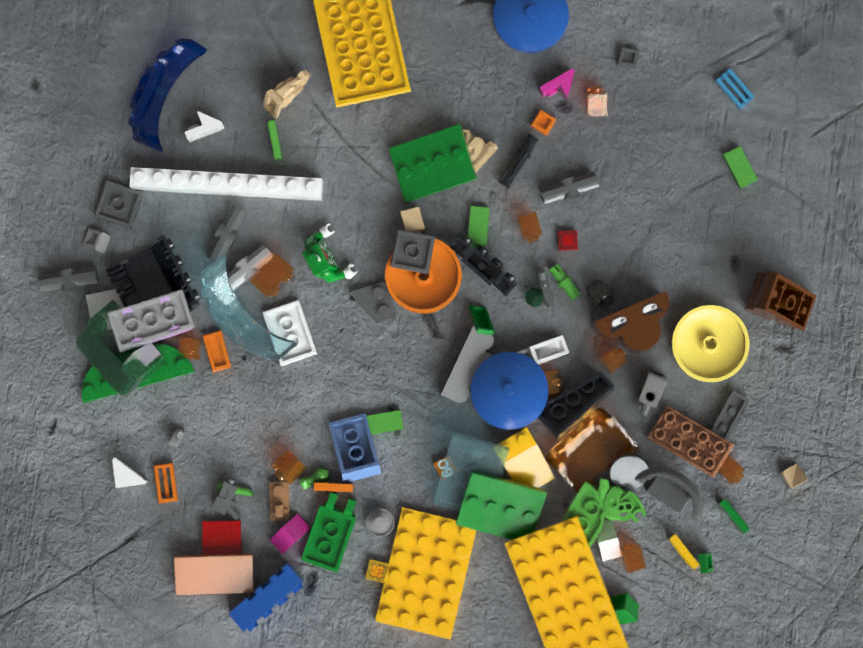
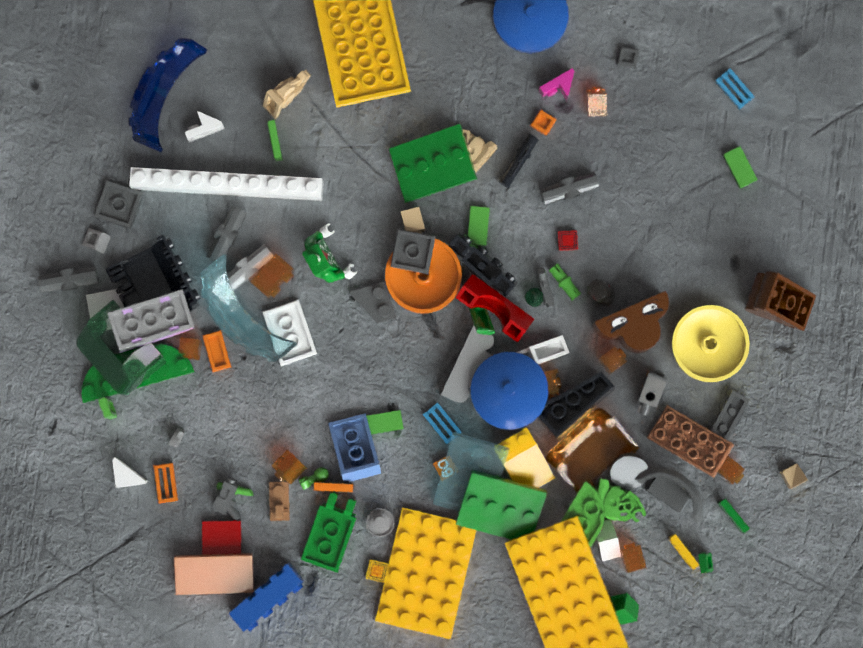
(107, 408): none -> bright green tile
(290, 533): dark pink slope -> none
(431, 410): none -> dark azure tile
(479, 294): none -> red arch
(529, 227): clear orange brick -> none

